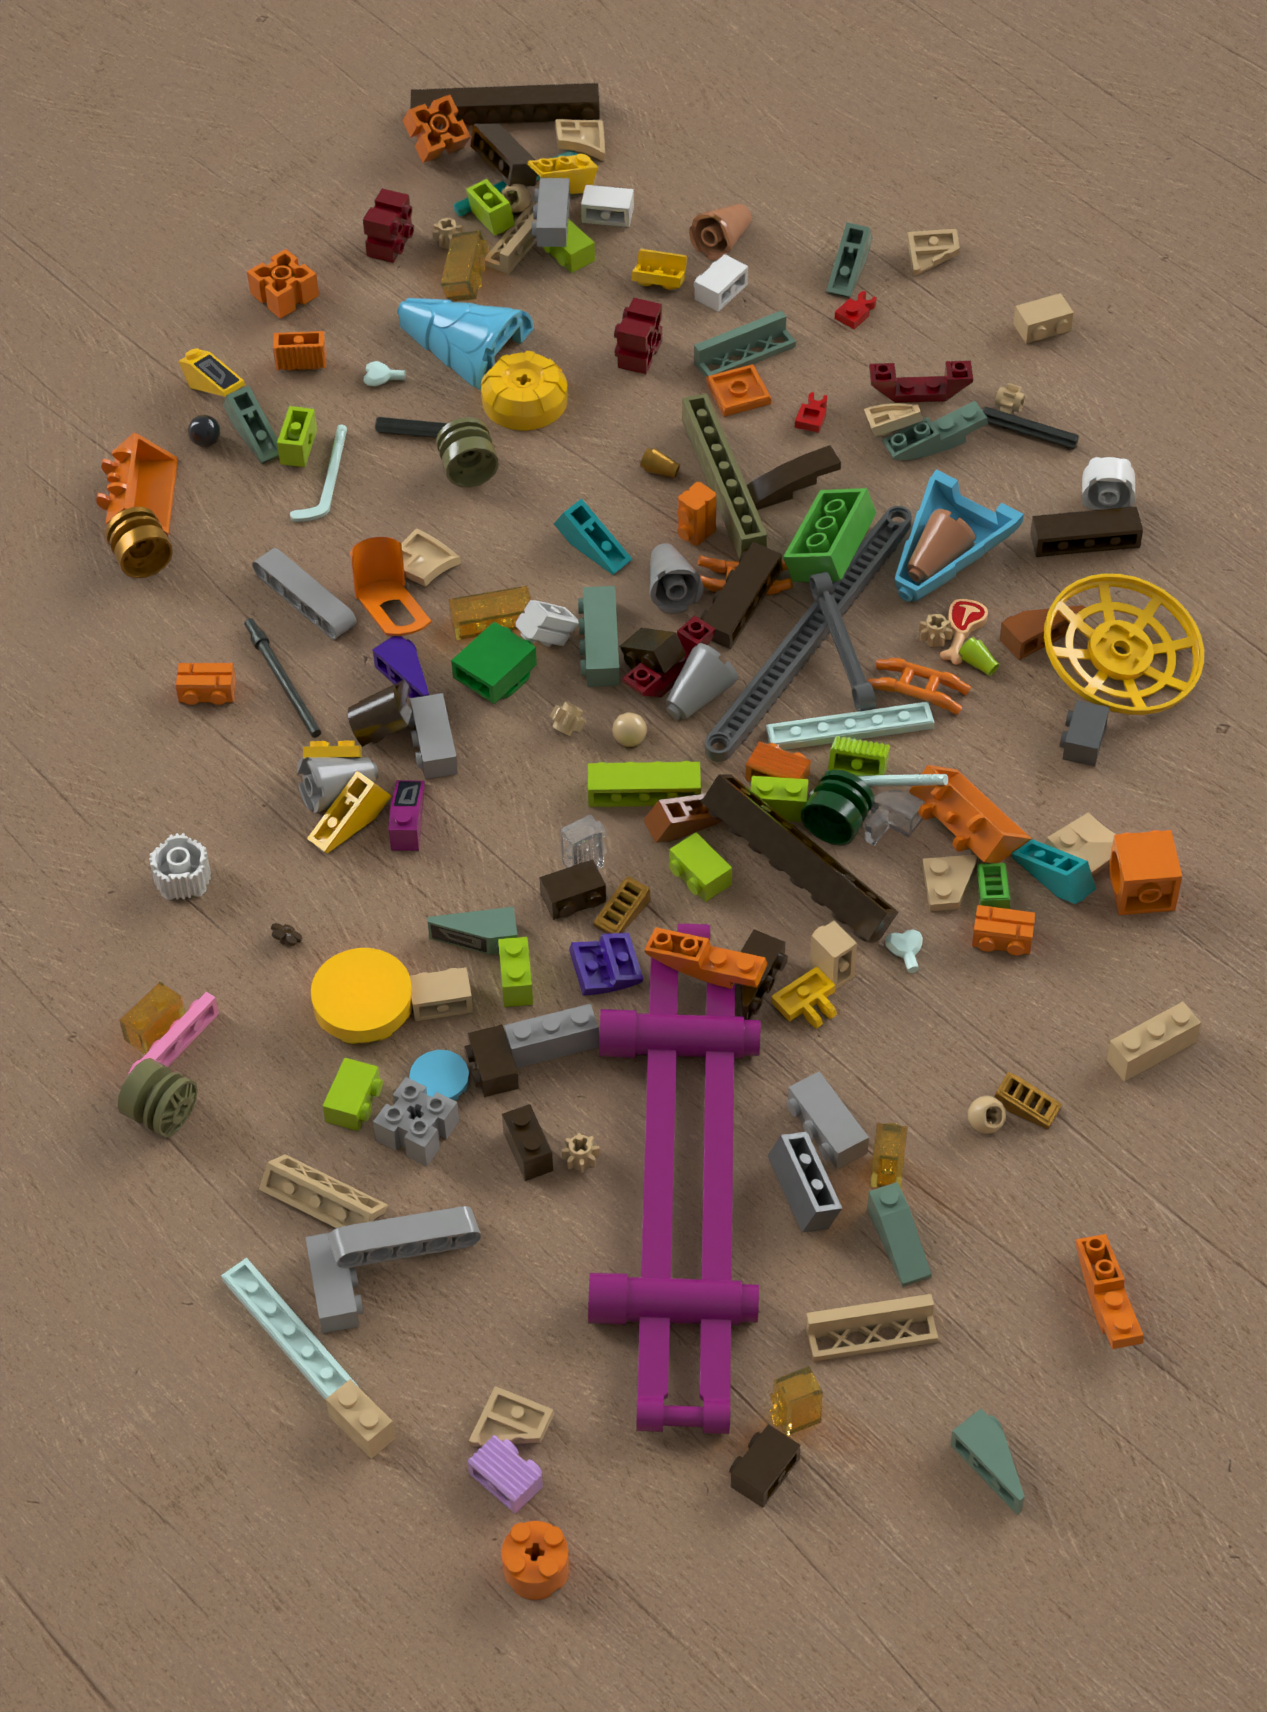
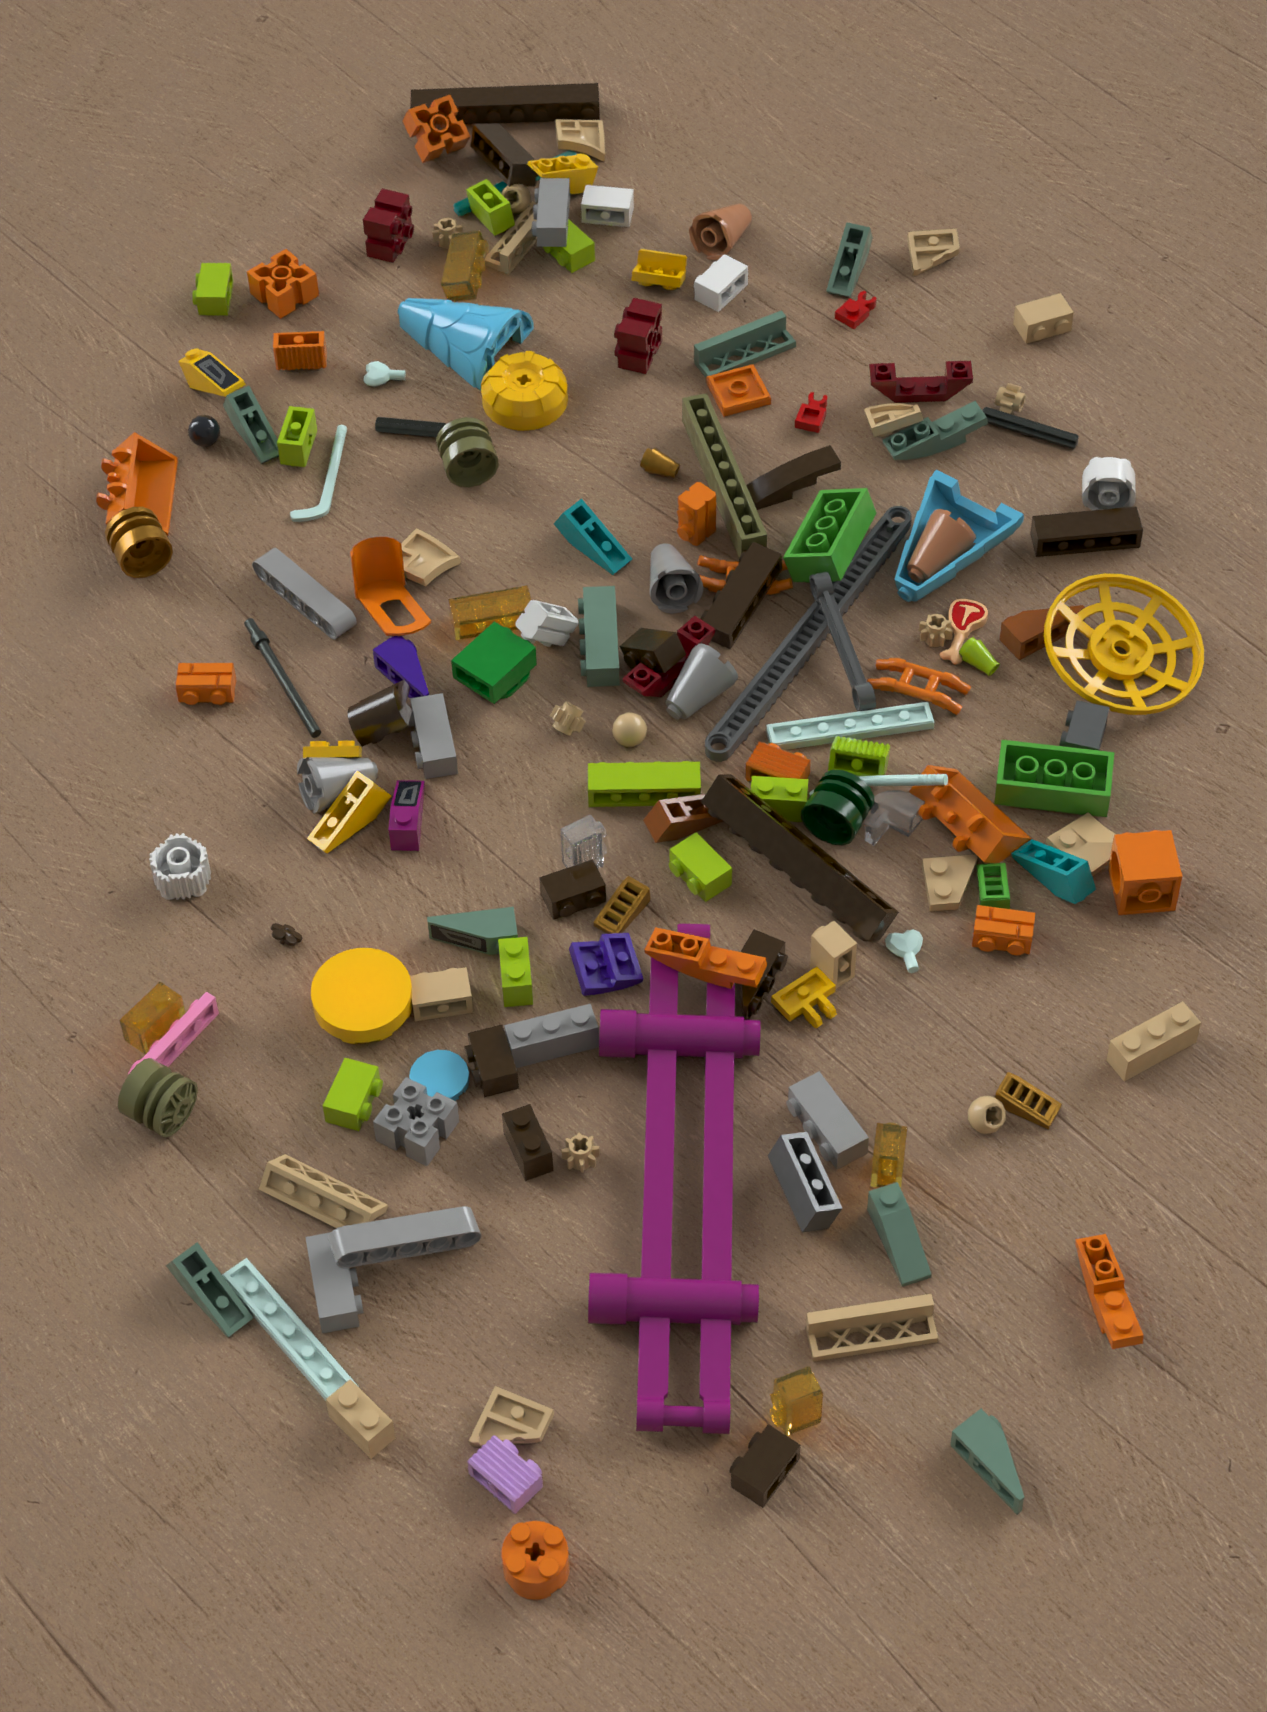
(209, 1289): none -> sand green slope
(213, 289): none -> lime brick
(1054, 778): none -> bright green brick

